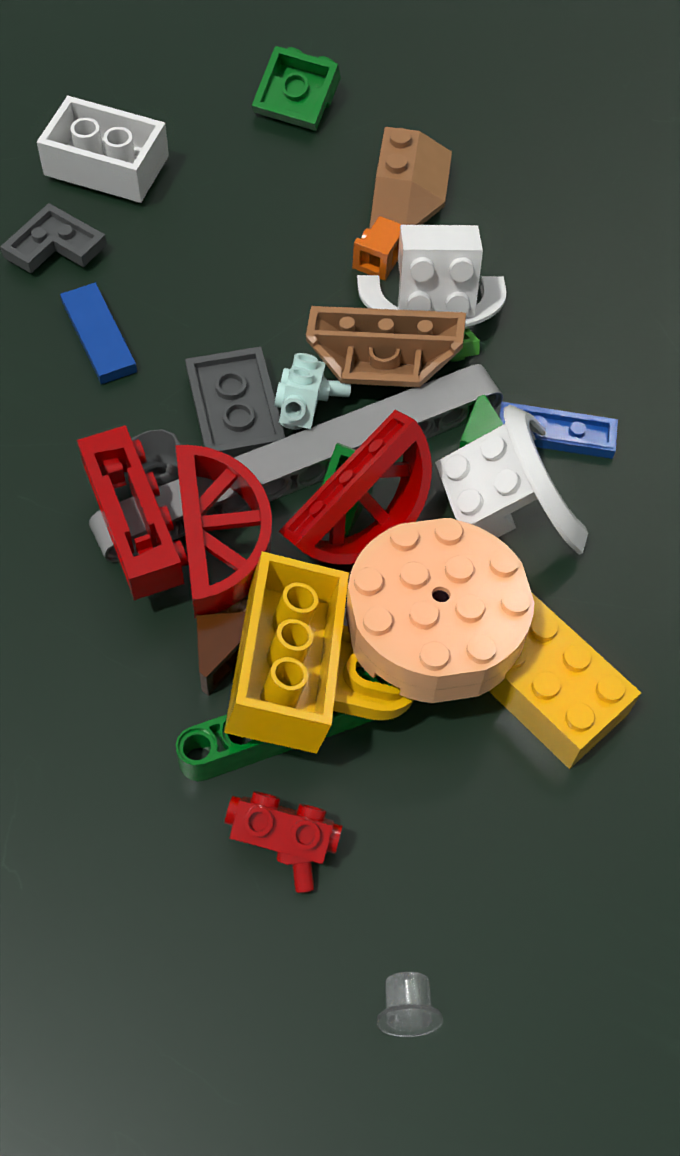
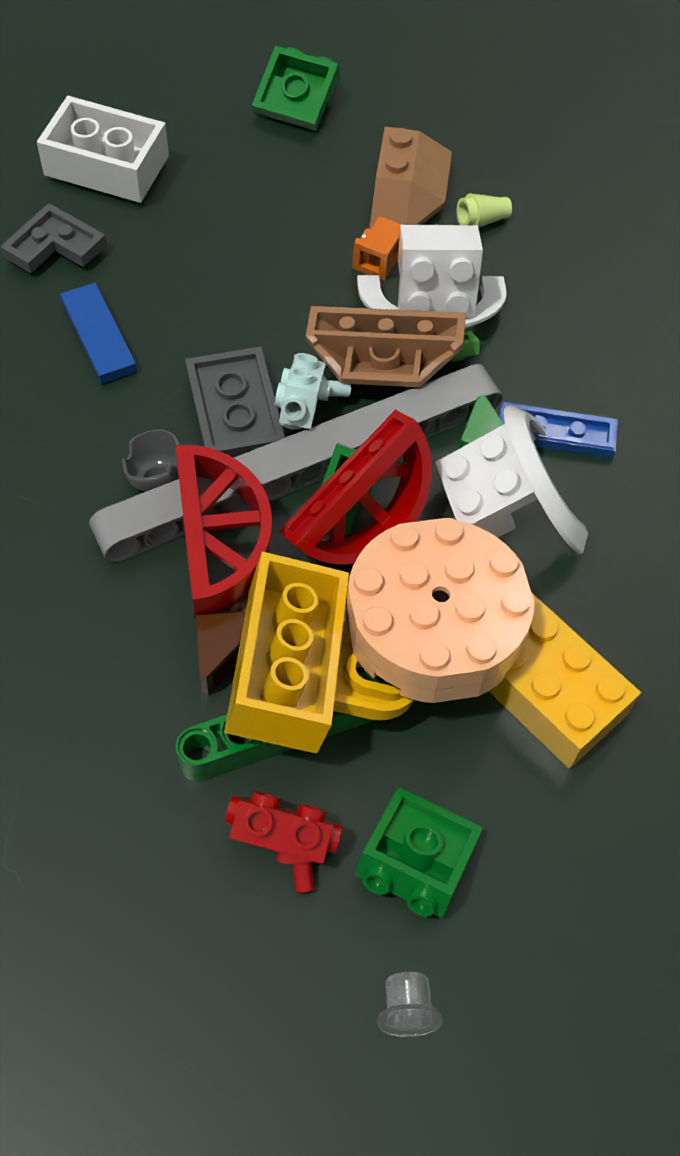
(105, 461): red brick -> none
(418, 853): none -> green plate
(482, 209): none -> yellowish green cone

